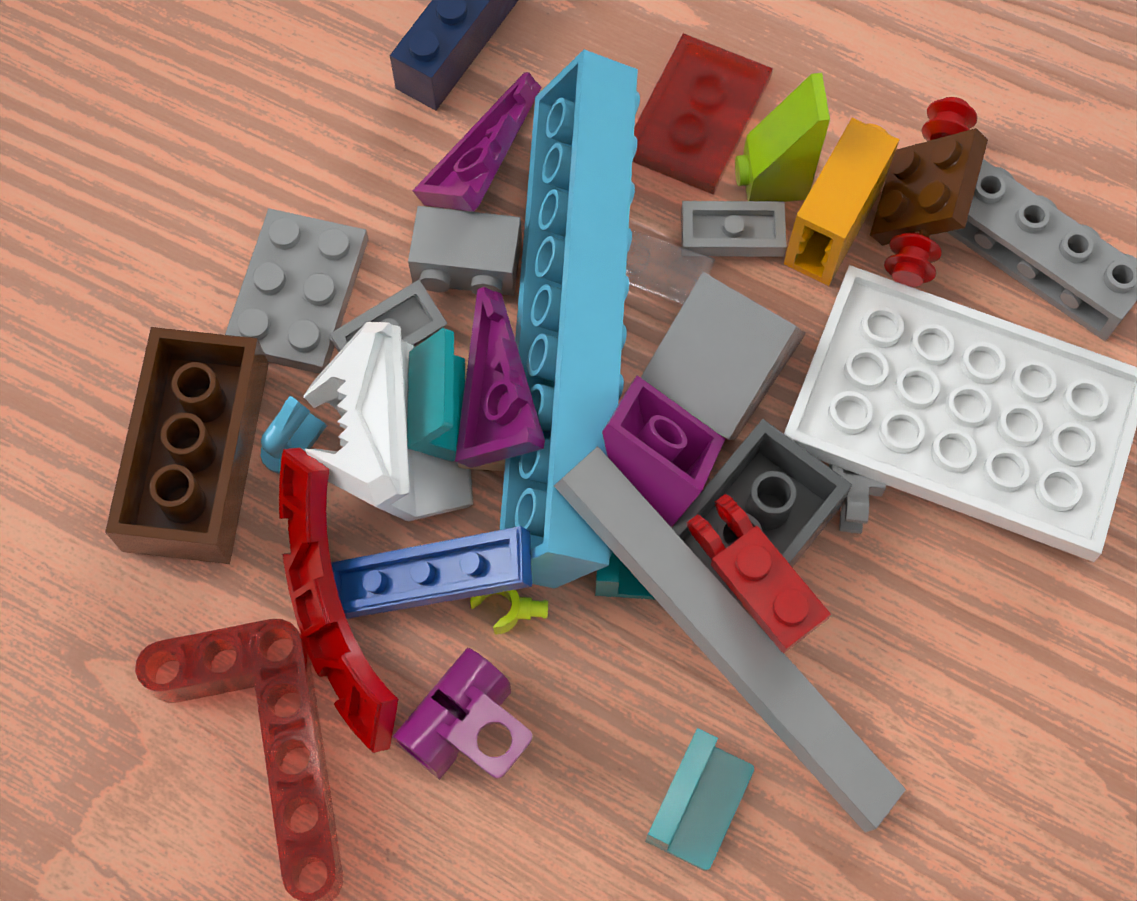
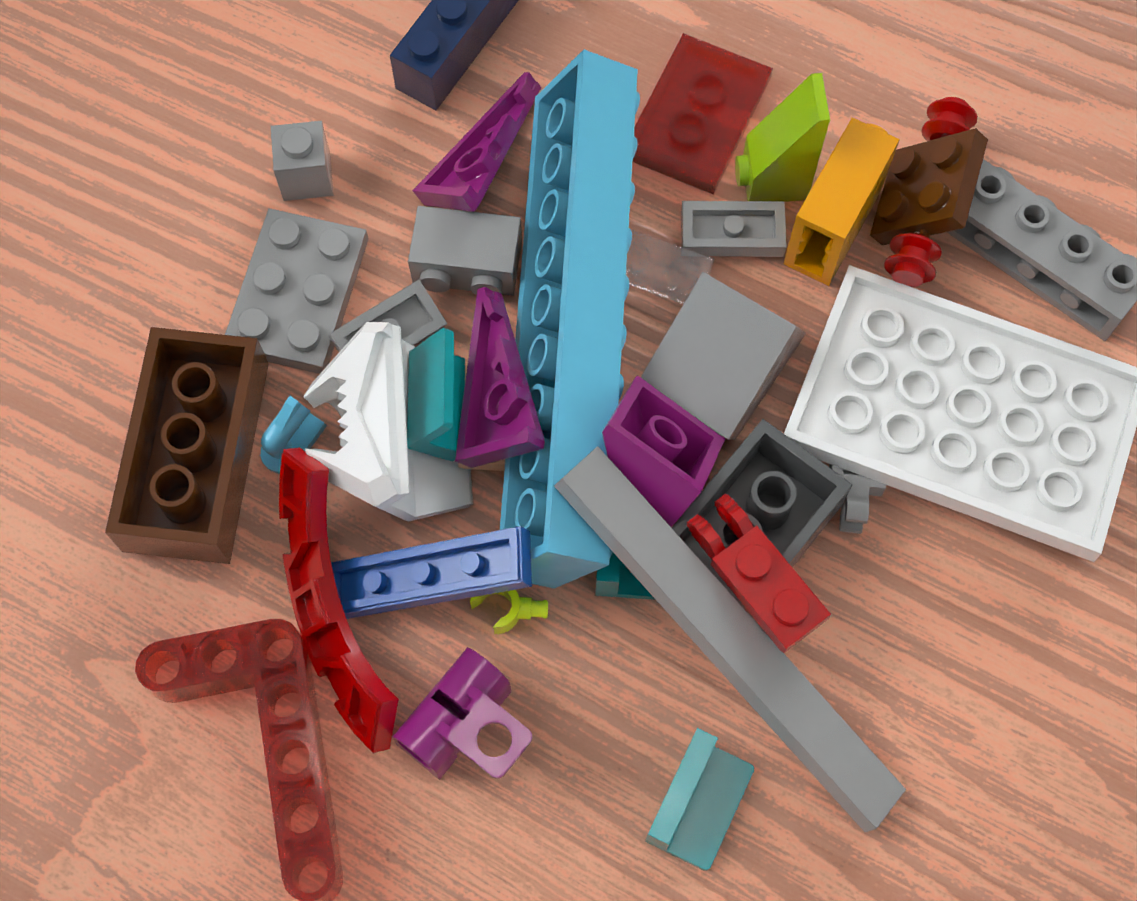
(301, 160): none -> light grey brick

